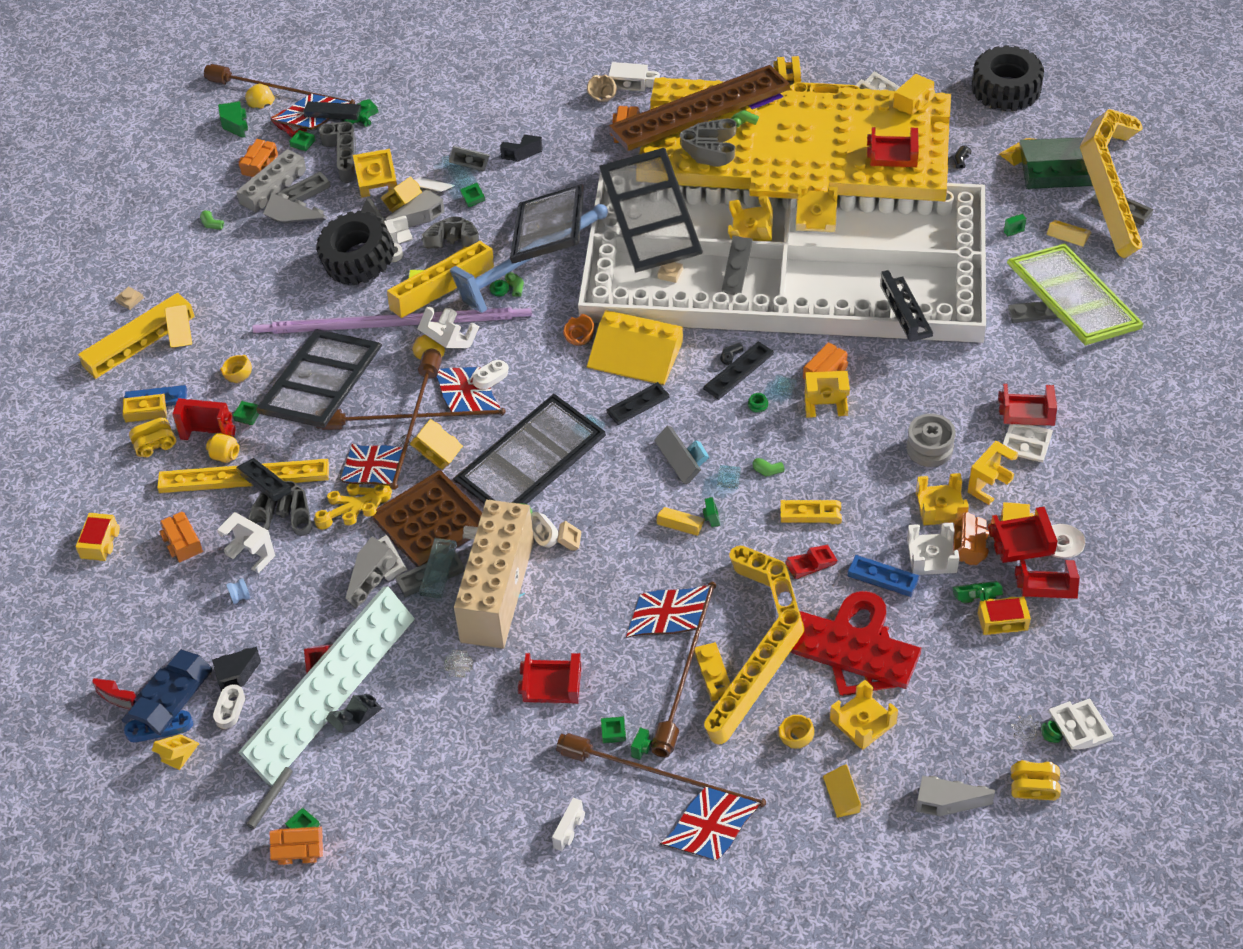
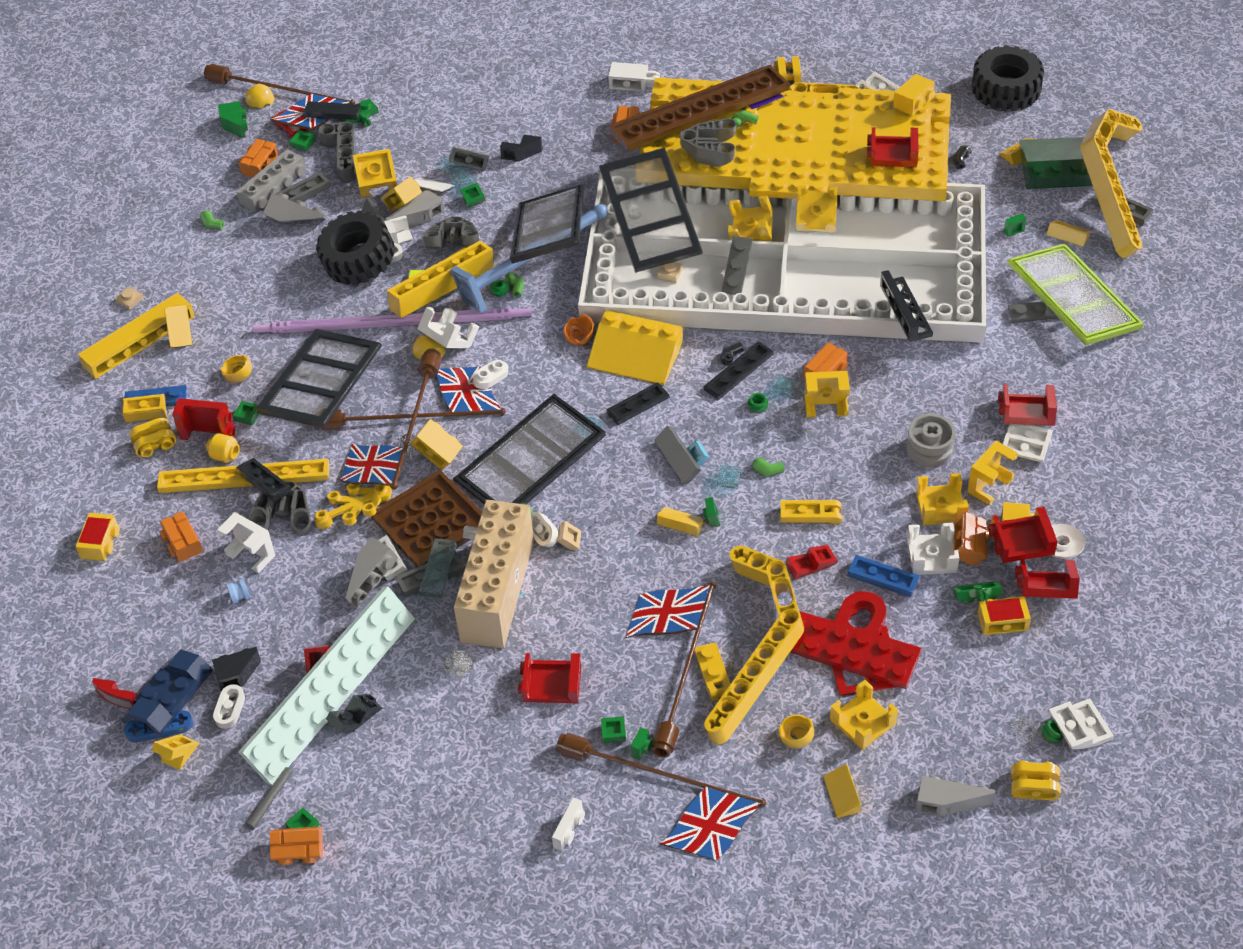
(602, 87): tan hair -> none

